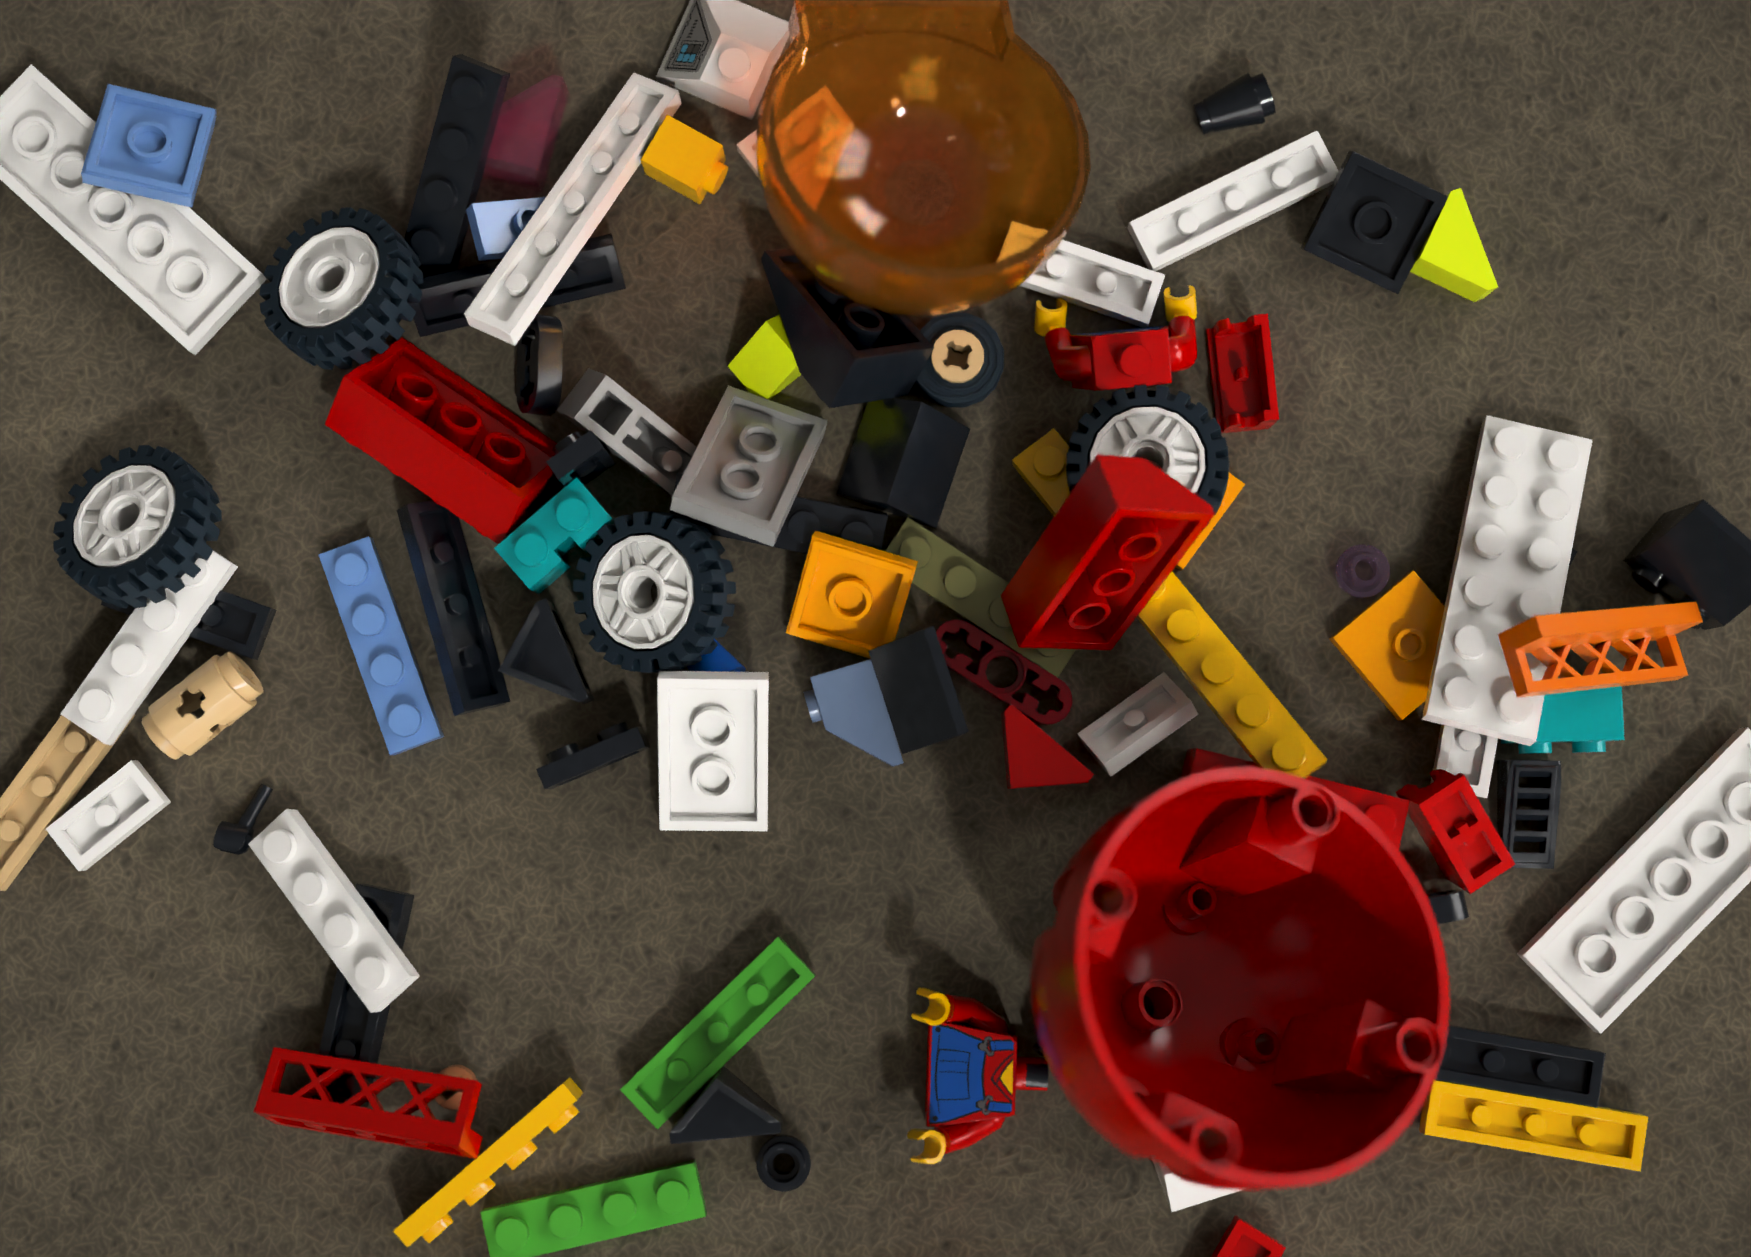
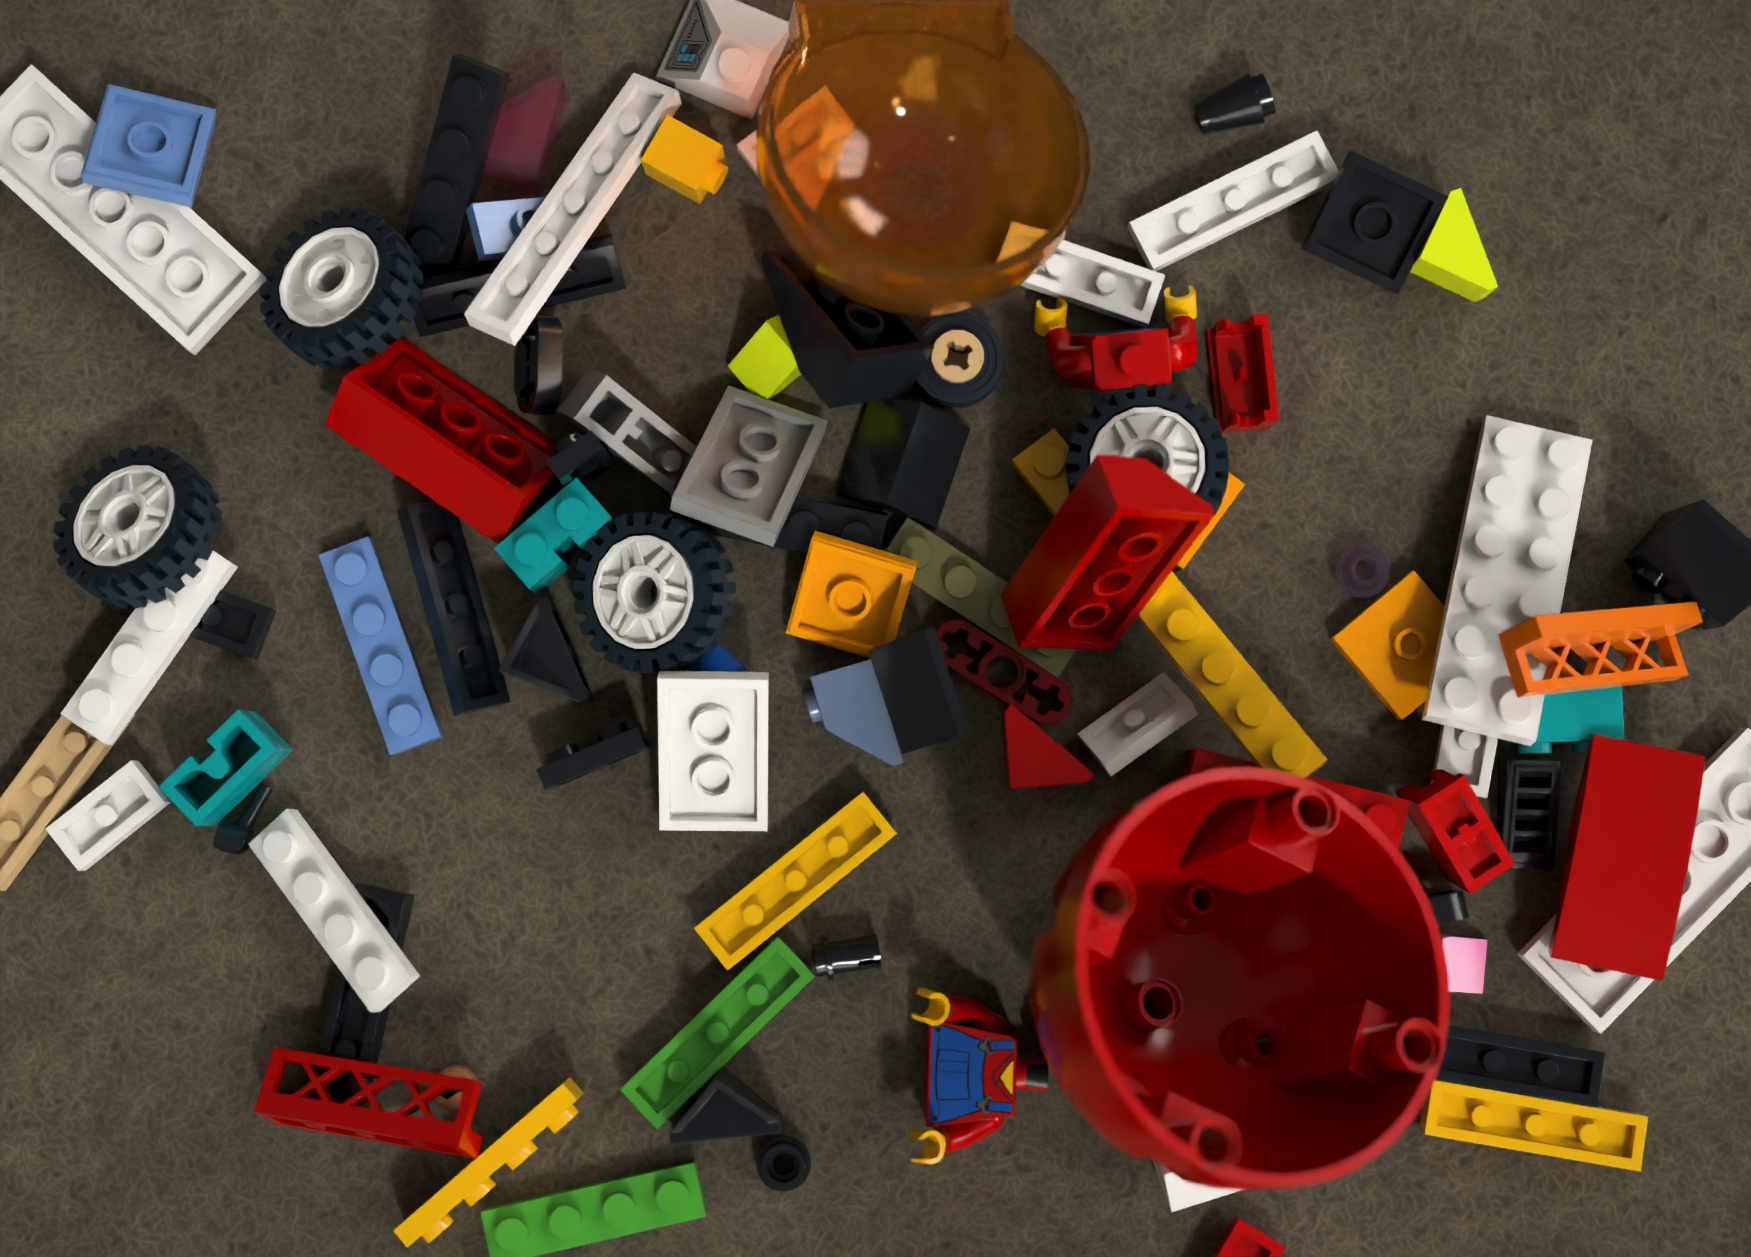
(215, 784): none -> teal brick
(229, 694): tan piece -> none
(795, 881): none -> yellow plate
(846, 956): none -> black pin
(1465, 963): none -> bright pink slope
(1627, 856): none -> red slope

